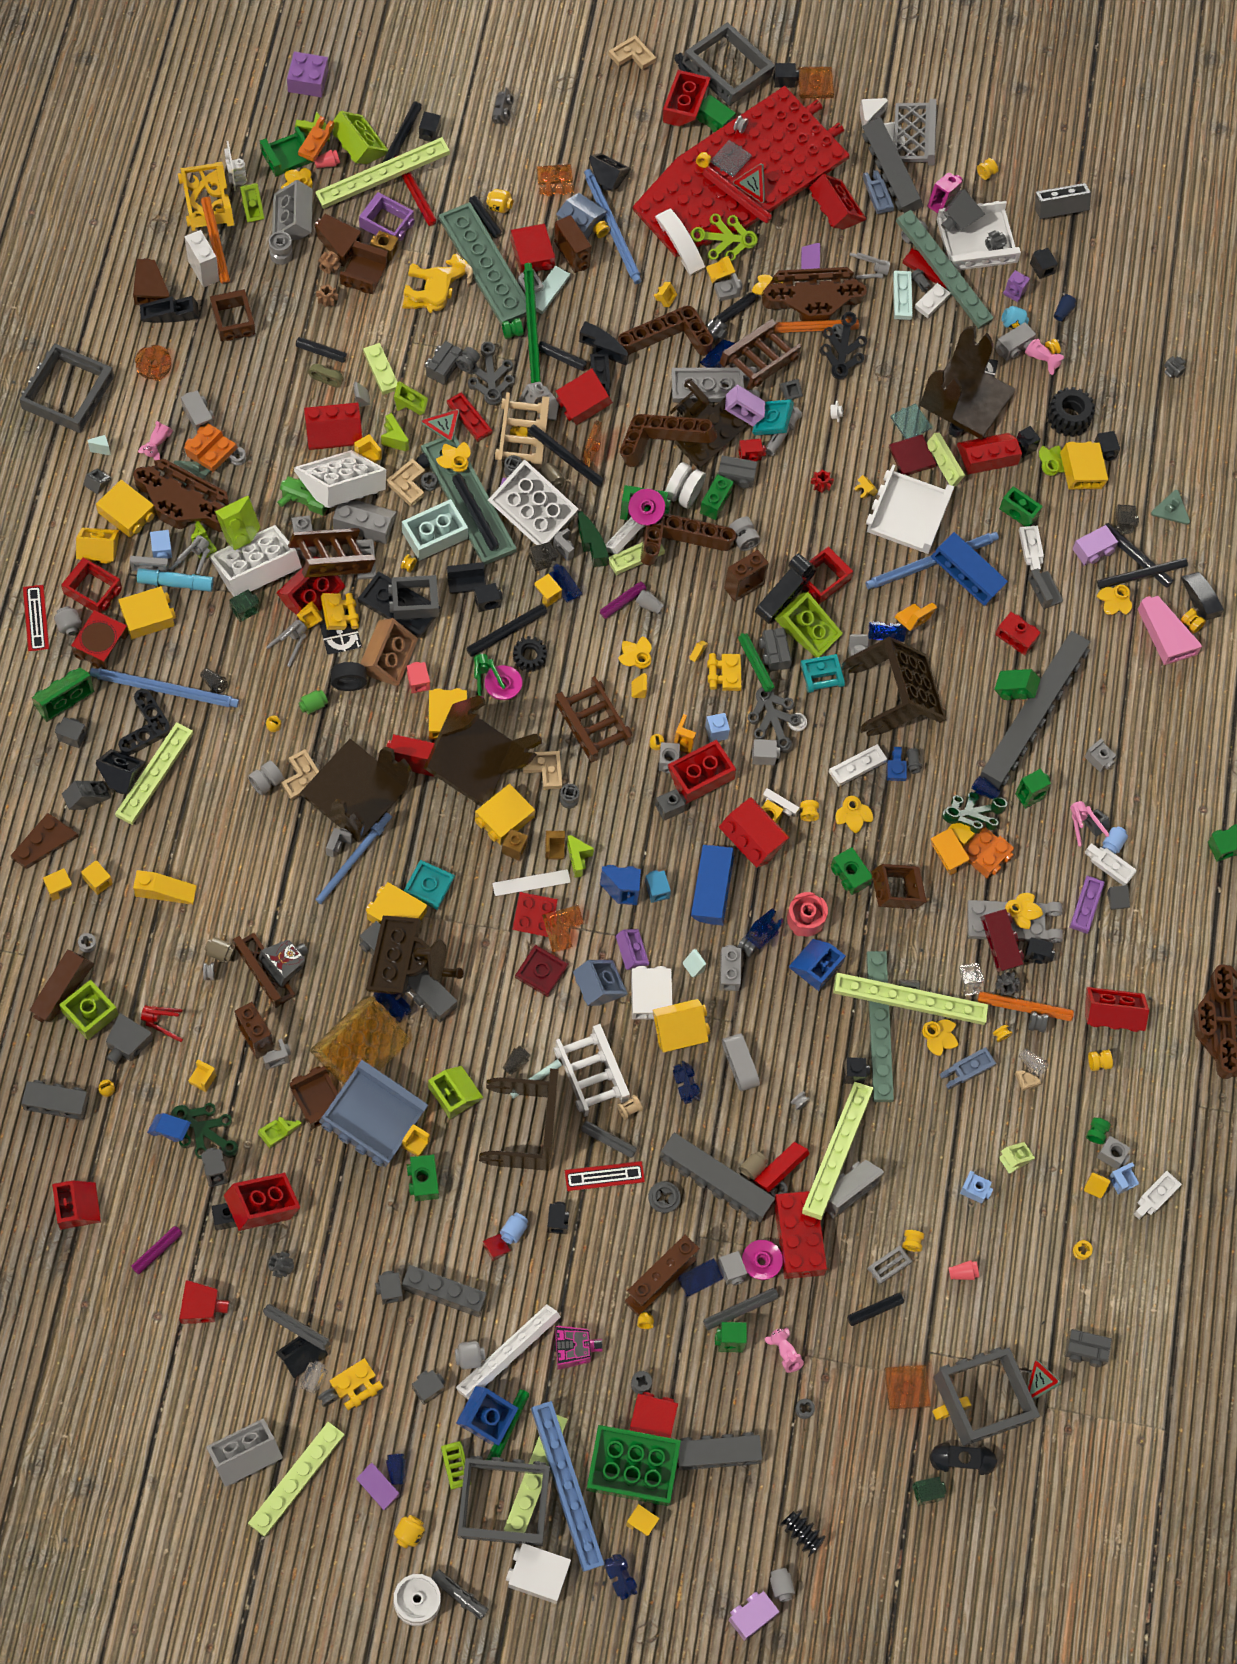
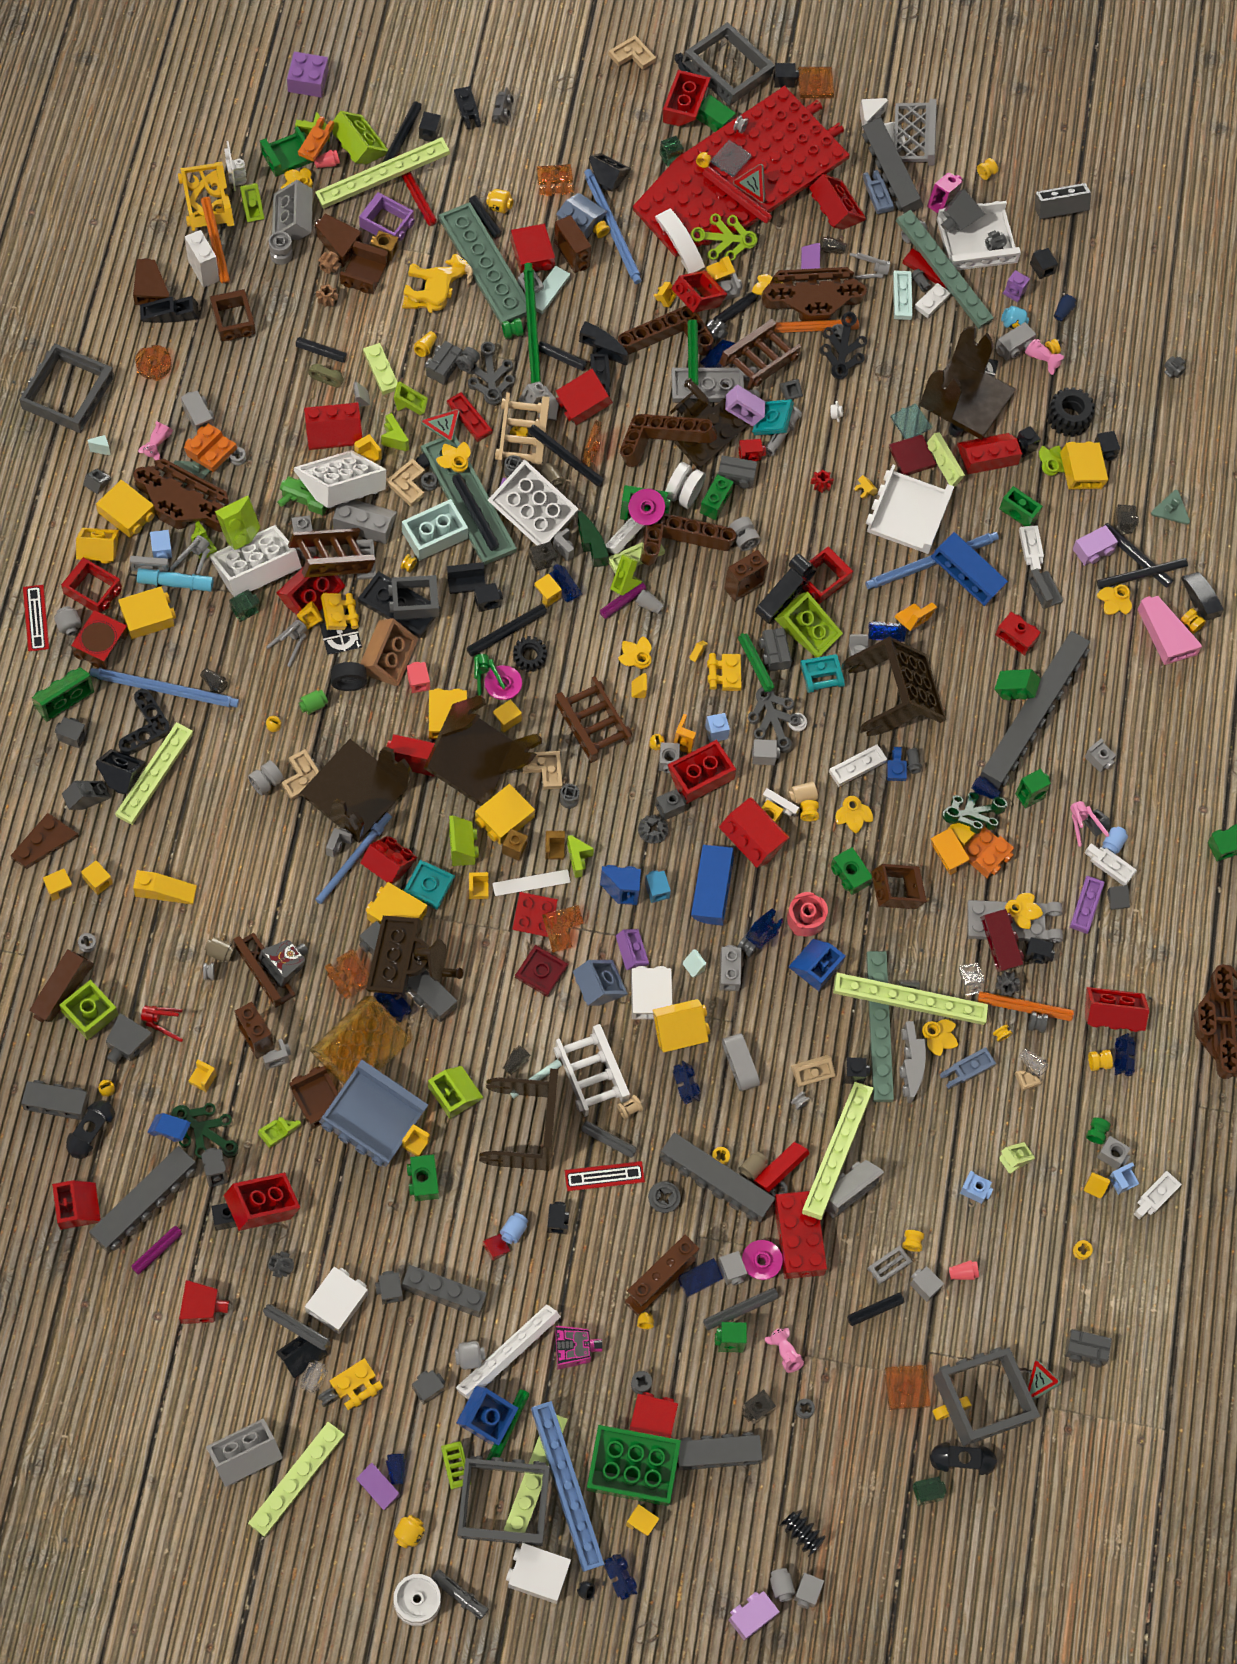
(79, 1141): none -> black piece
(143, 1200): none -> dark grey brick
(337, 1299): none -> white brick
(354, 971): none -> clear orange plate
(388, 859): none -> red slope
(425, 344): none -> yellow cone
(462, 841): none -> lime slope
(467, 106): none -> black hinge
(478, 885): none -> yellow panel
(508, 715): none -> yellow panel
(586, 1590): none -> black hinge
(624, 579): none -> lime slope
(654, 836): none -> dark grey gear
(670, 149): none -> clear green brick
(693, 350): none -> green axle
(701, 280): none -> red window
(722, 1150): none -> yellow bush
(758, 1407): none -> clear smoke brick
(803, 792): none -> tan brick
(808, 1591): none -> light grey brick
(813, 1070): none -> tan slope
(832, 245): none -> clear smoke cone
(914, 1065): none -> light grey slope
(926, 1283): none -> light grey brick
(1124, 1048): none -> clear blue hinge

